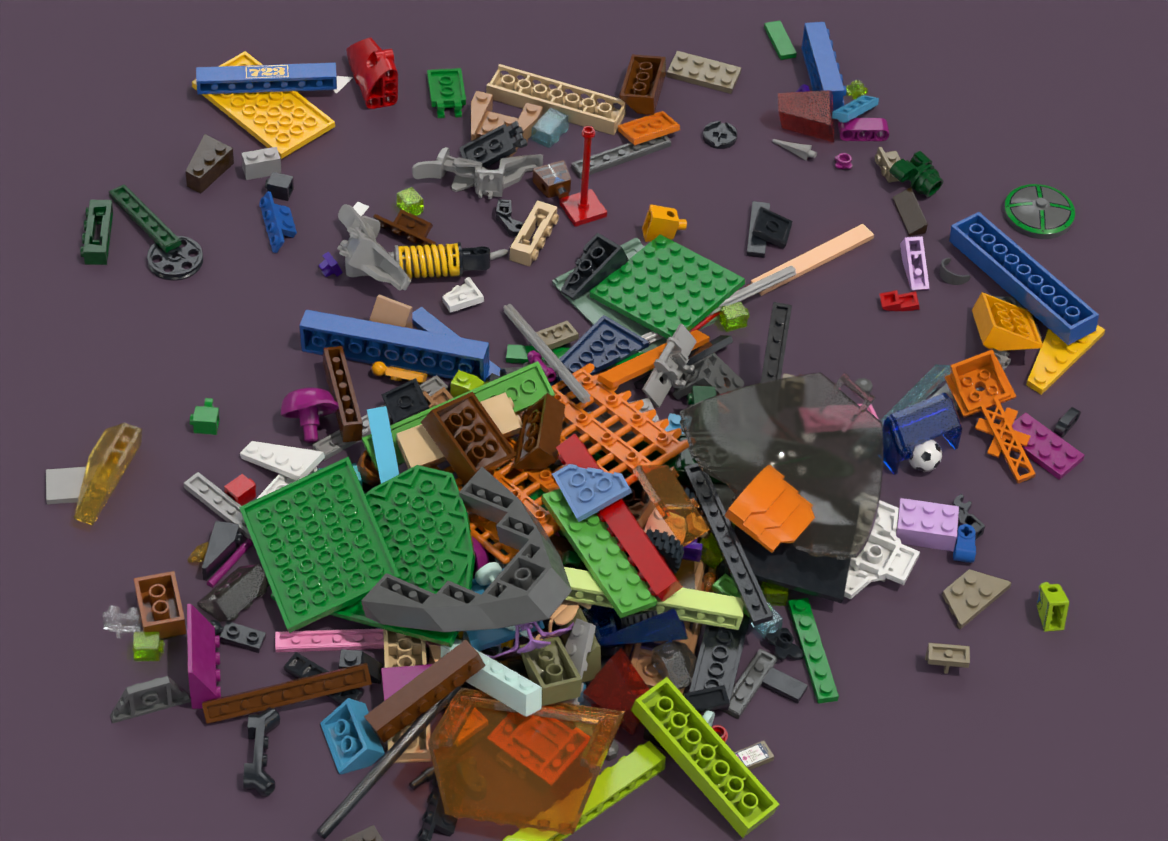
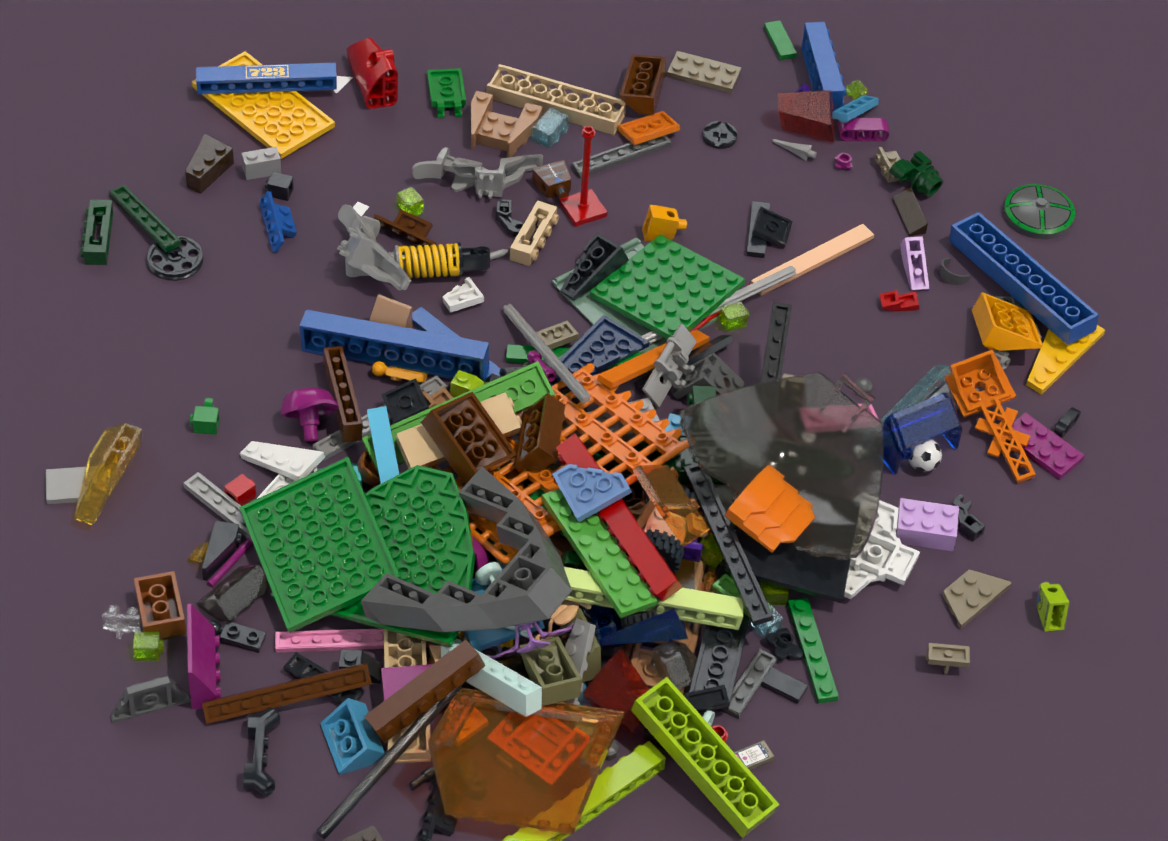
(330, 266): dark purple tile -> none
(494, 144): black tile -> none
(965, 544): blue piece -> none

